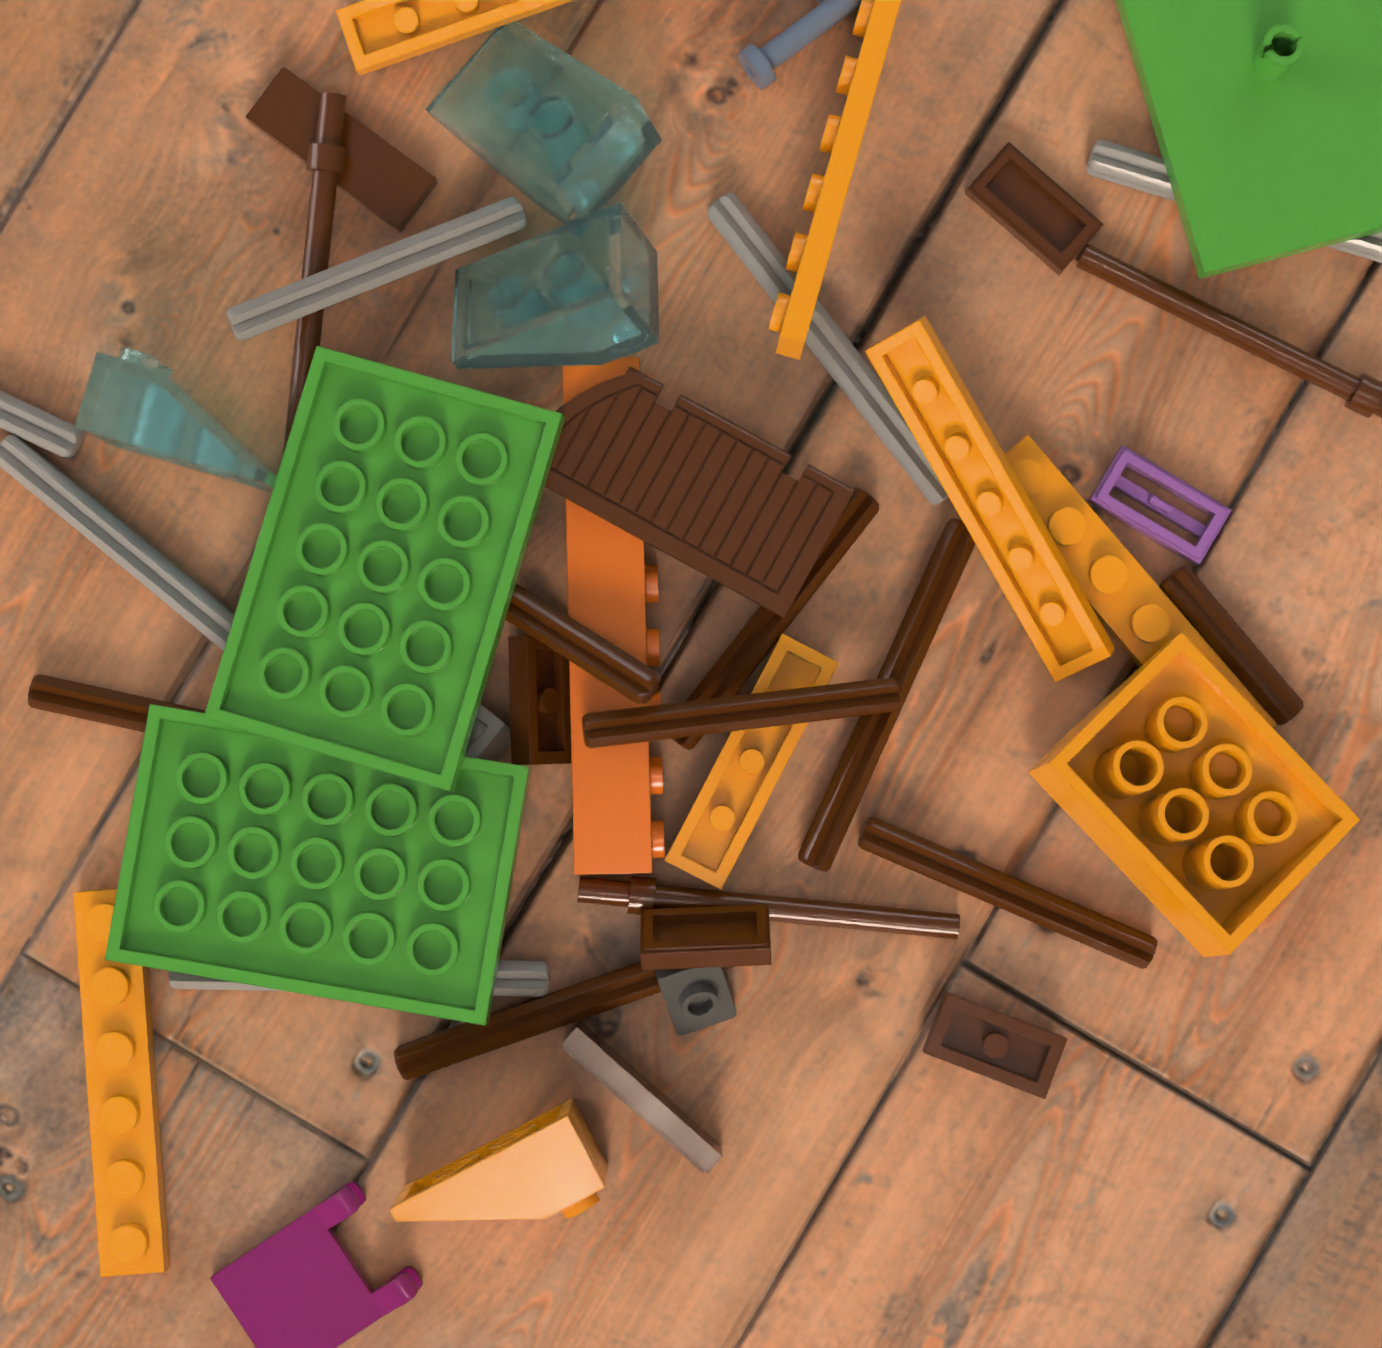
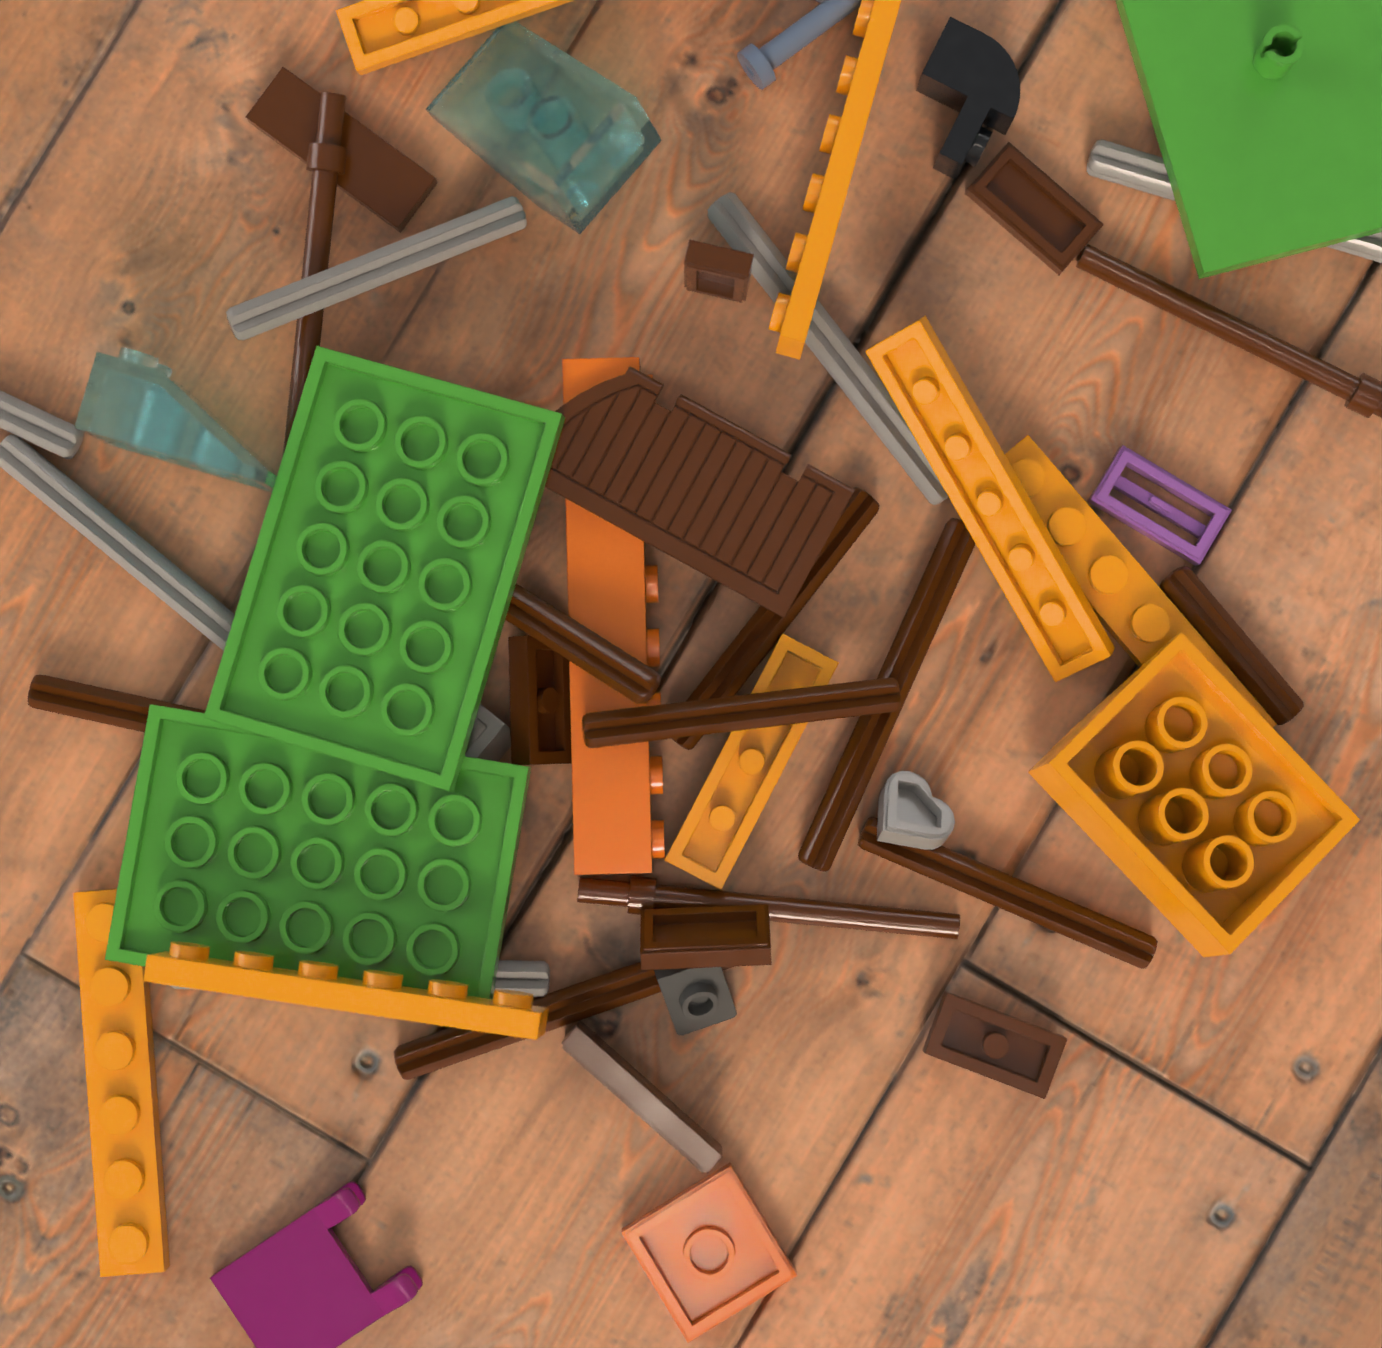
(376, 995): none -> light orange plate
(519, 1175): light orange slope -> none
(560, 297): clear light blue slope -> none
(709, 1252): none -> orange tile
(717, 271): none -> reddish brown tile
(911, 814): none -> light grey tile
(978, 81): none -> black brick

